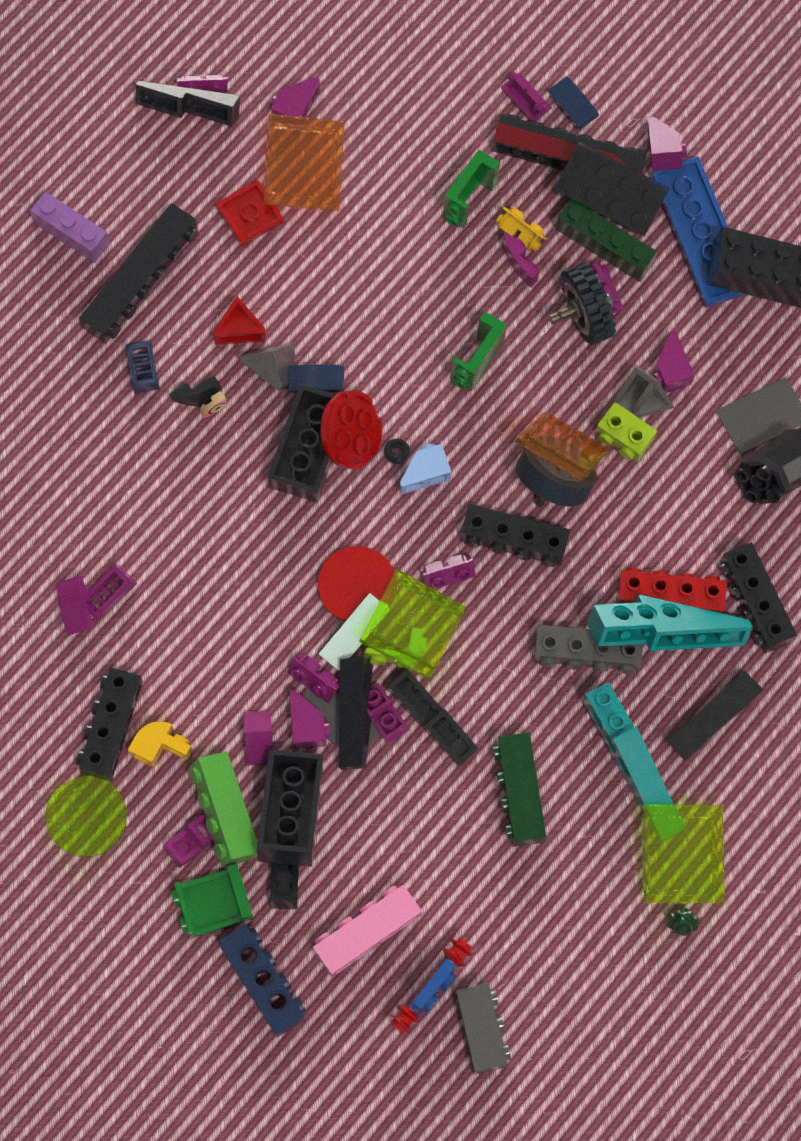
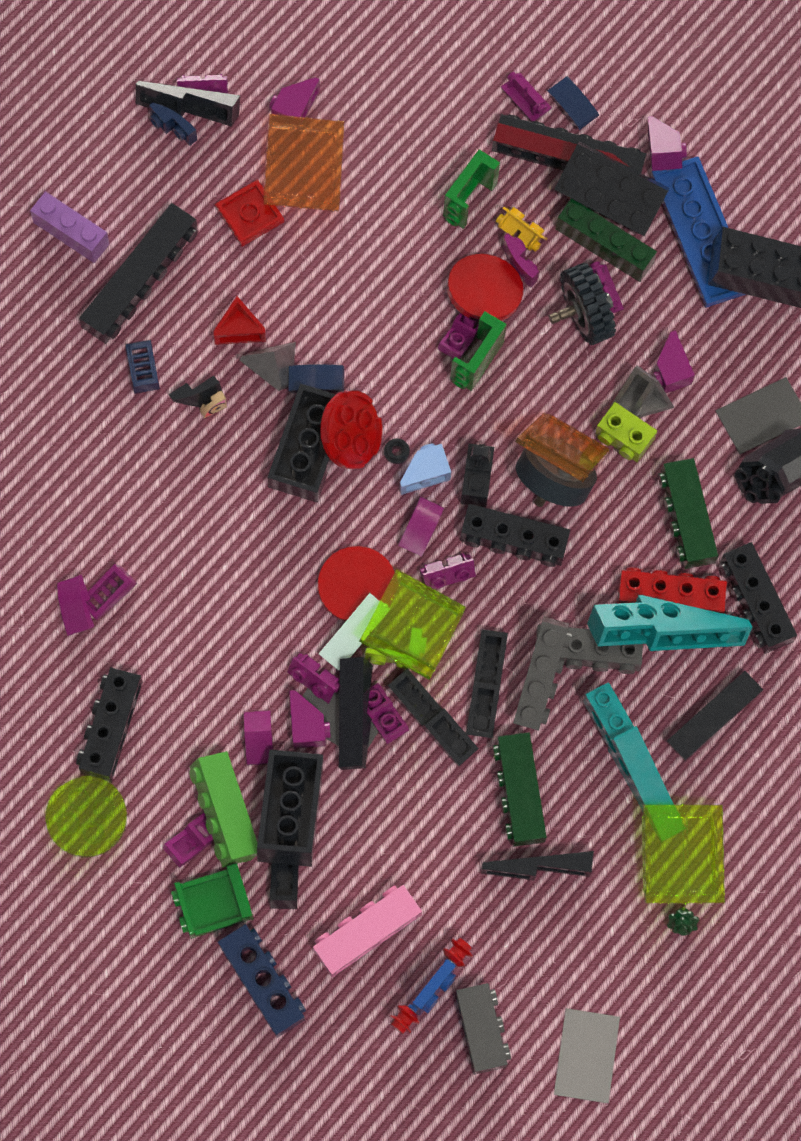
(153, 739): yellow brick -> none
(169, 120): none -> dark blue slope
(421, 526): none -> magenta slope
(459, 337): none -> magenta slope
(477, 475): none -> black hinge
(486, 285): none -> red tile
(487, 683): none -> black slope
(526, 868): none -> black slope
(541, 673): none -> dark grey brick
(587, 1055): none -> light grey piece
(688, 513): none -> dark green brick

